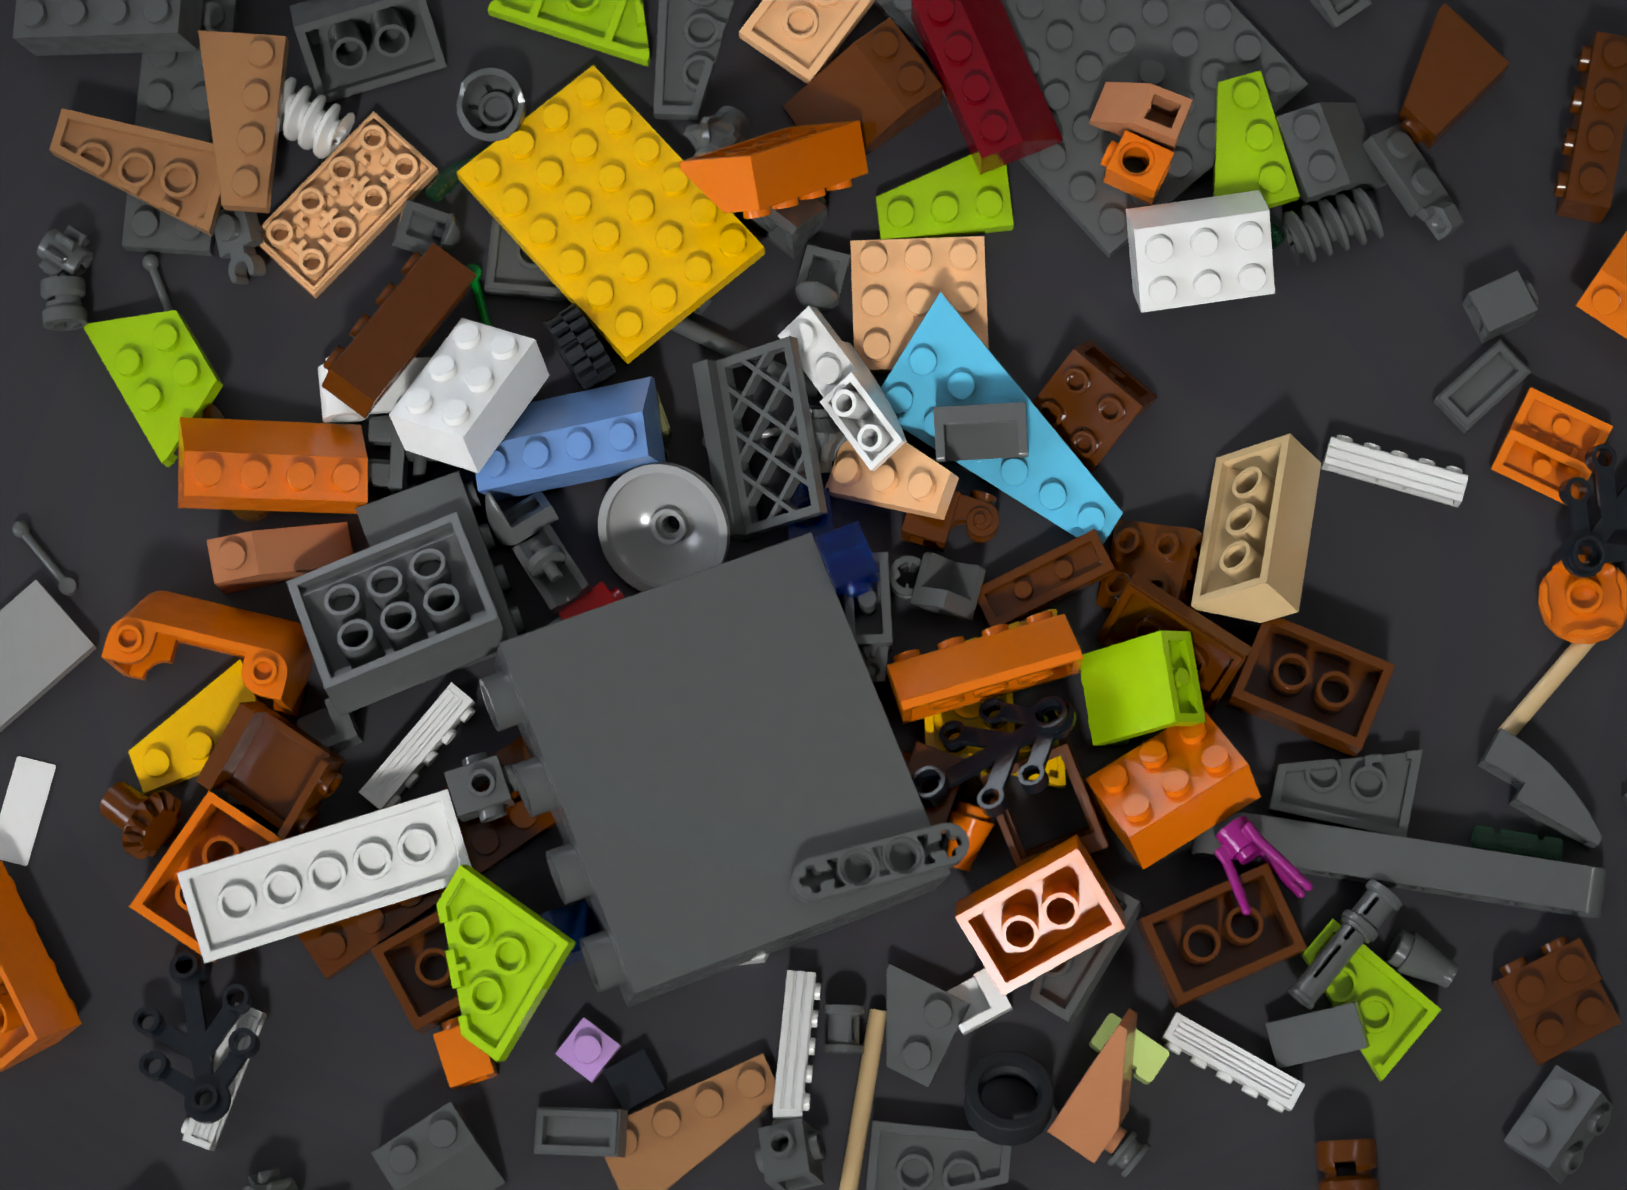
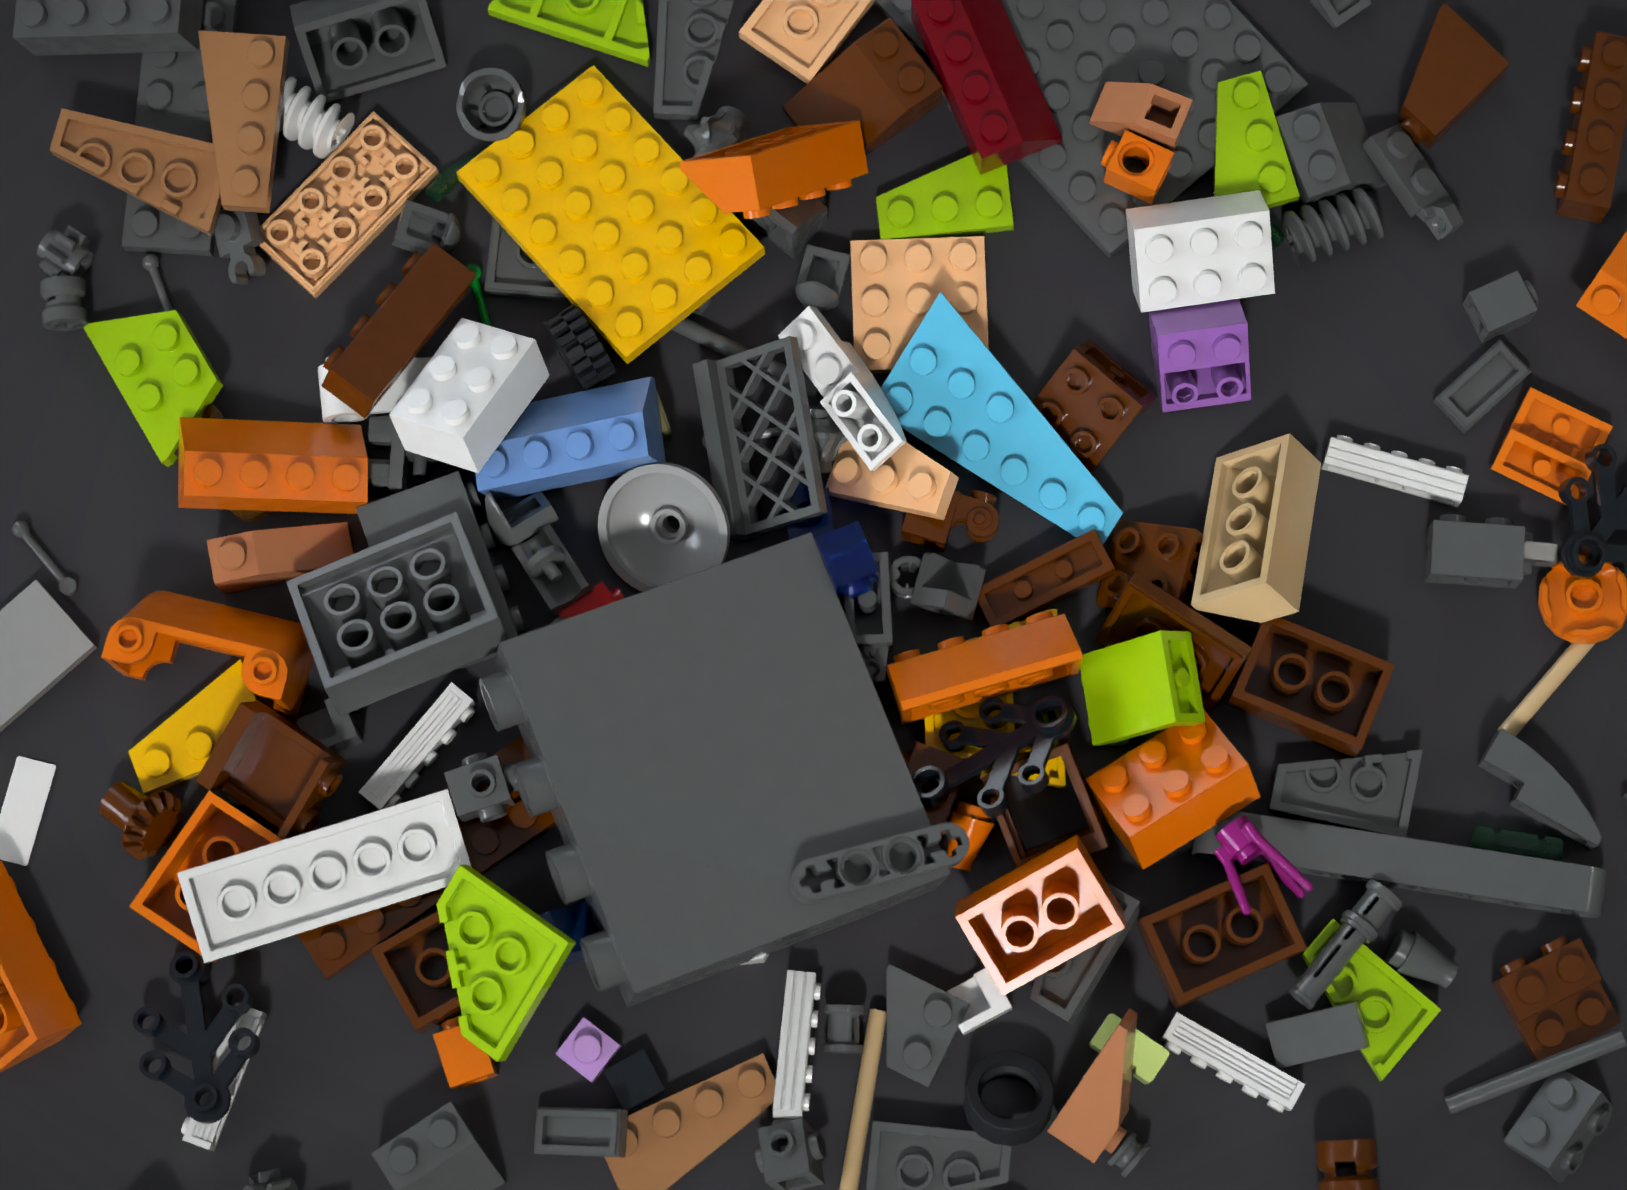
(981, 431): dark grey panel -> none
(1201, 355): none -> medium lavender slope
(1482, 552): none -> dark grey hinge
(1535, 1071): none -> dark grey bar

